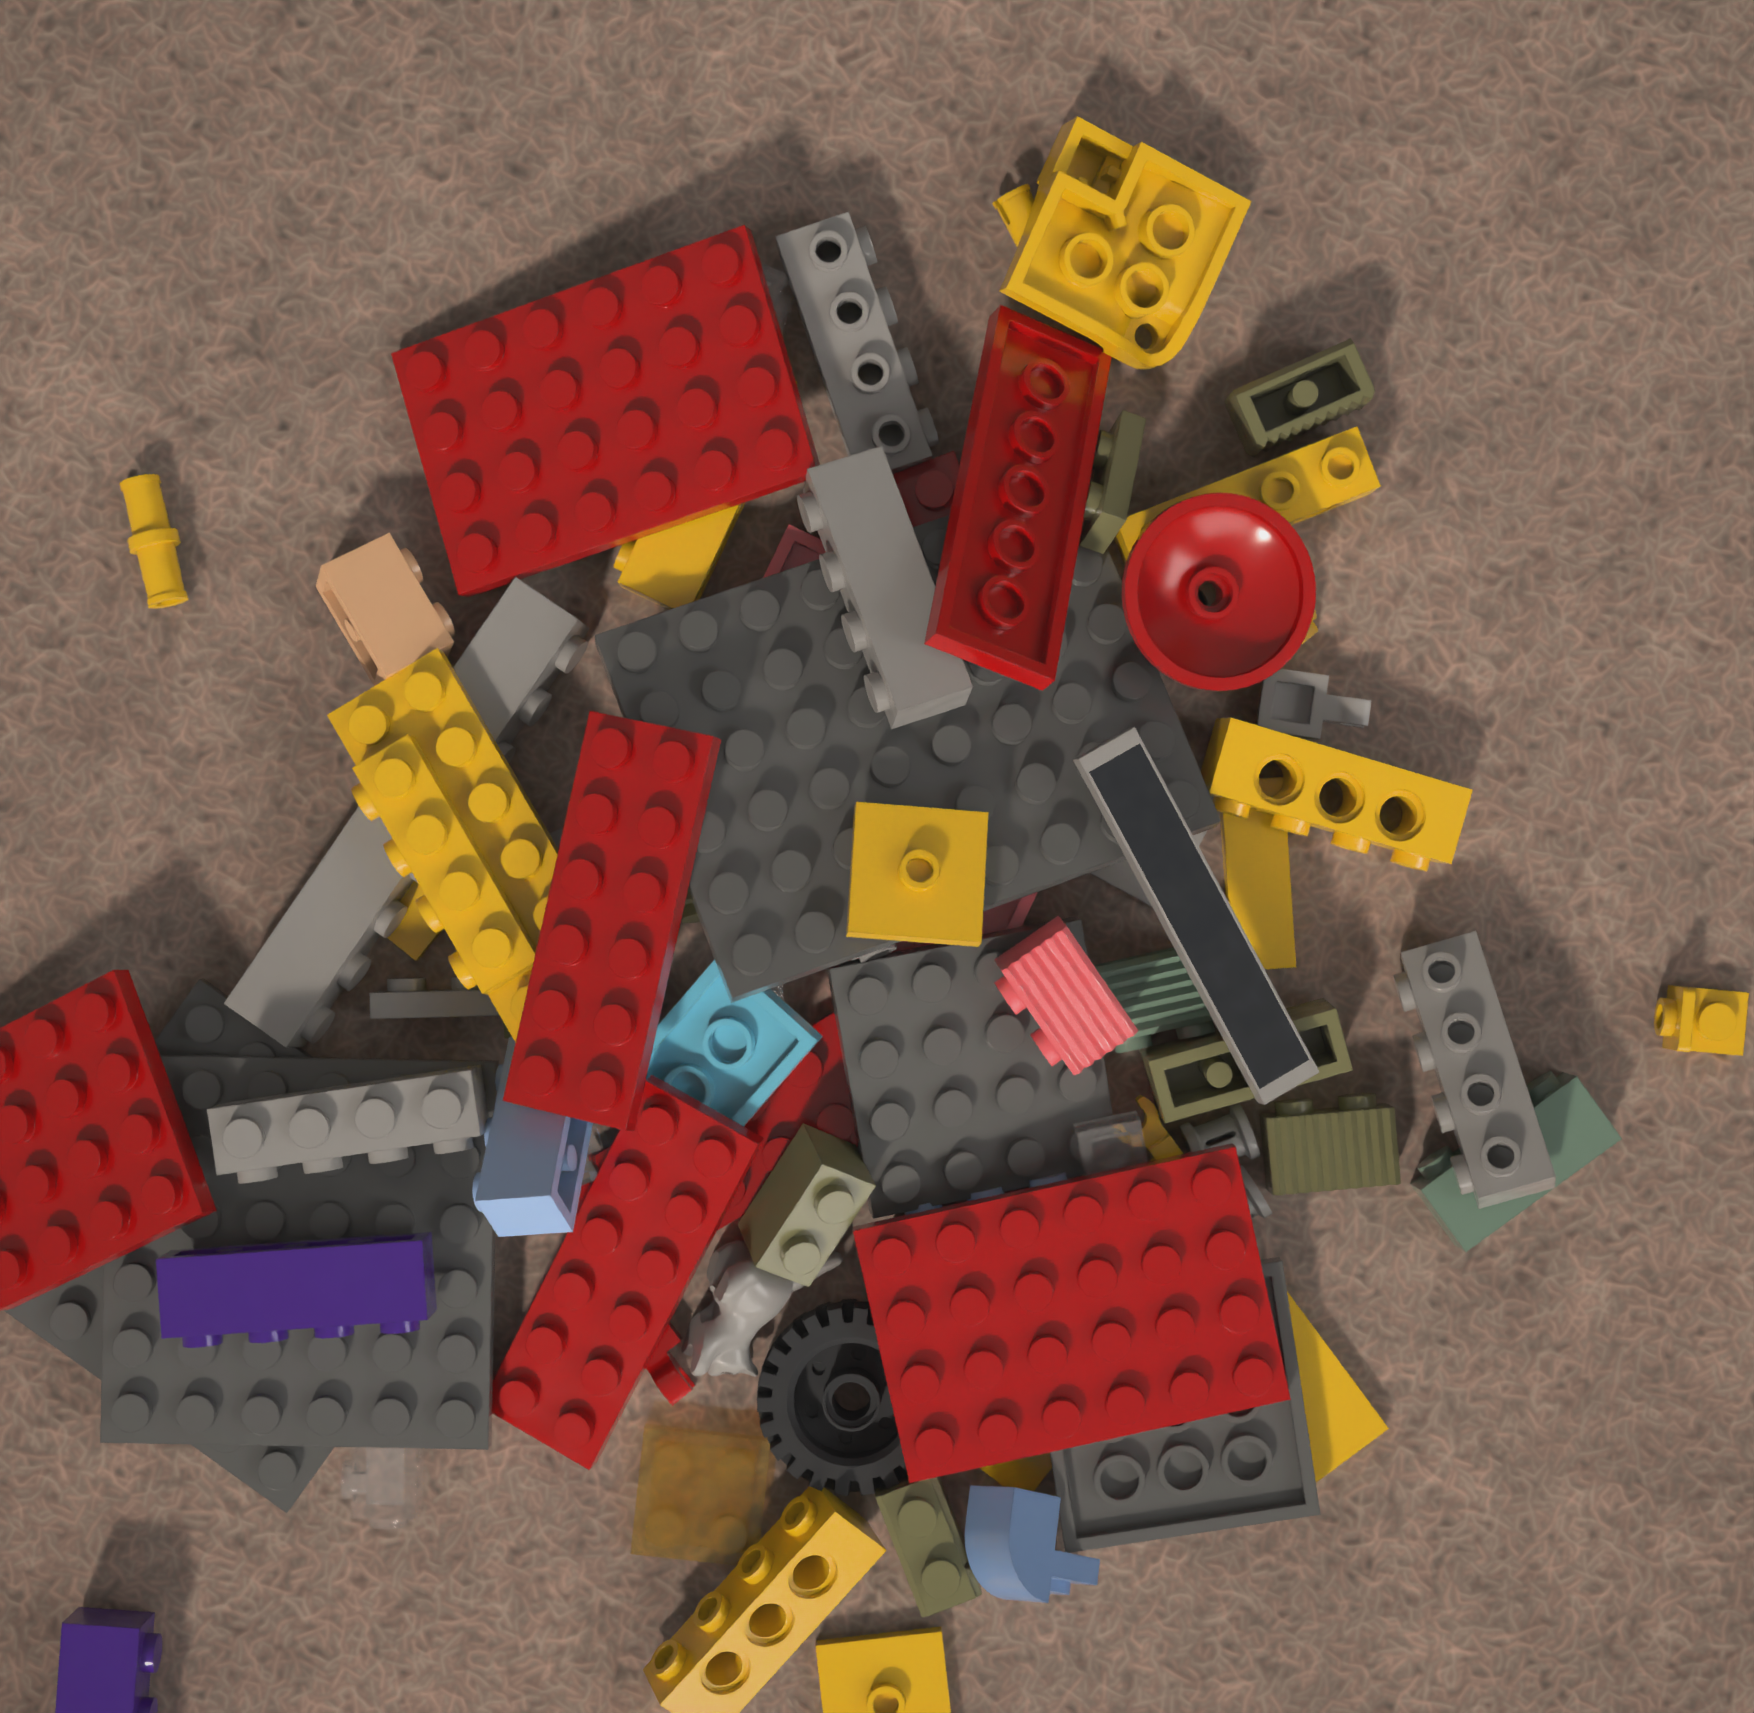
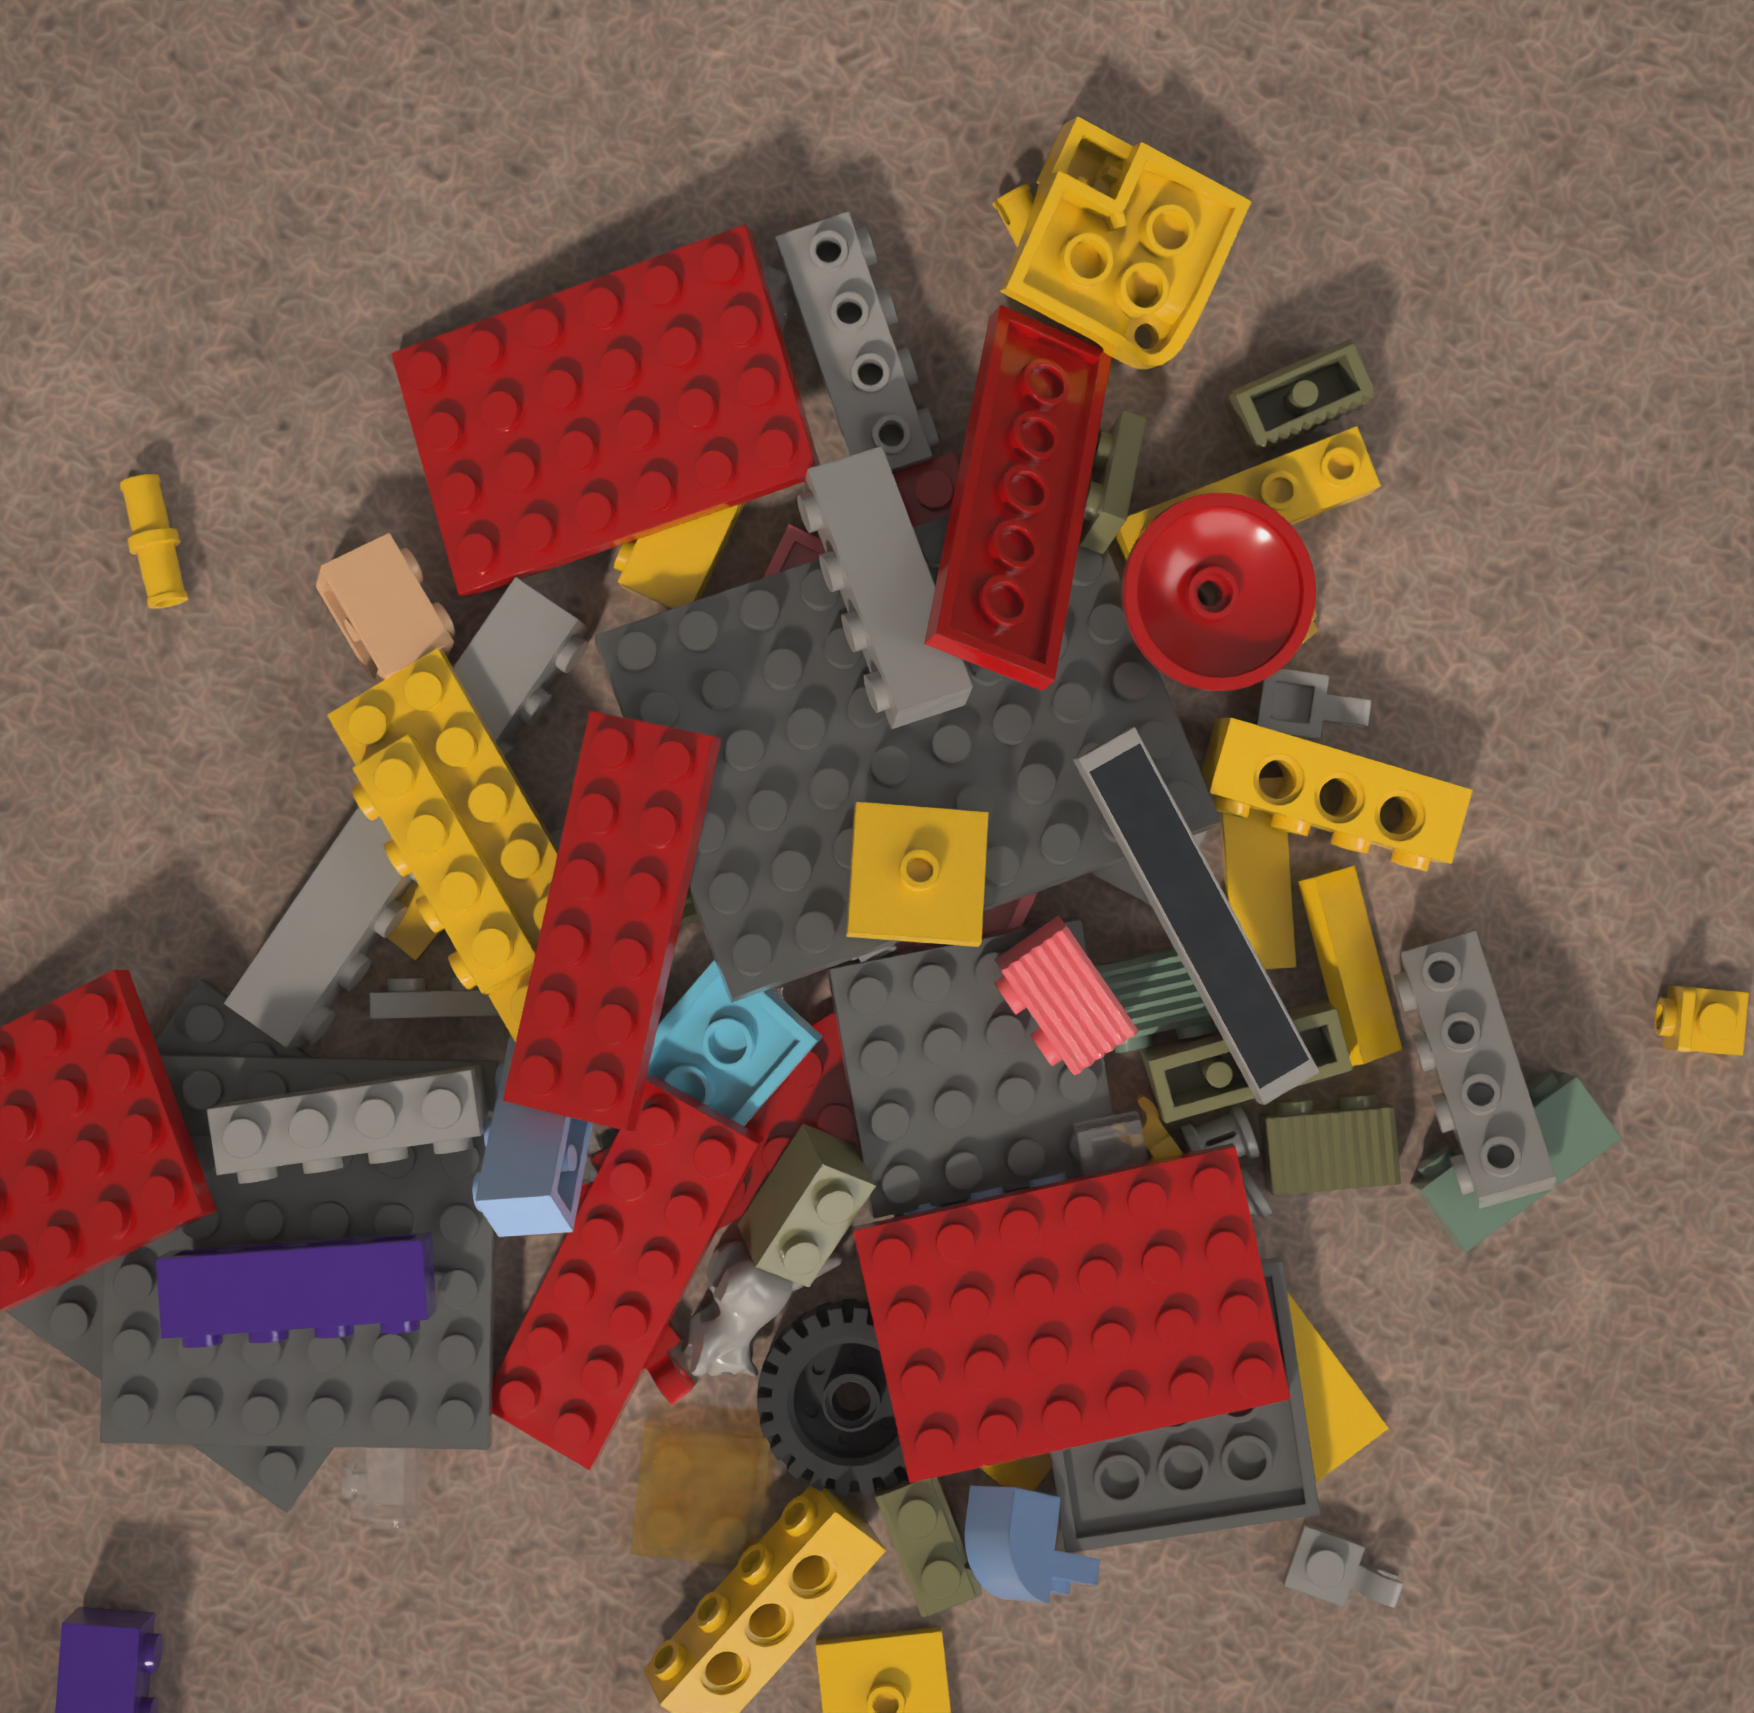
(1330, 1567): none -> light grey plate
(1350, 963): none -> yellow tile

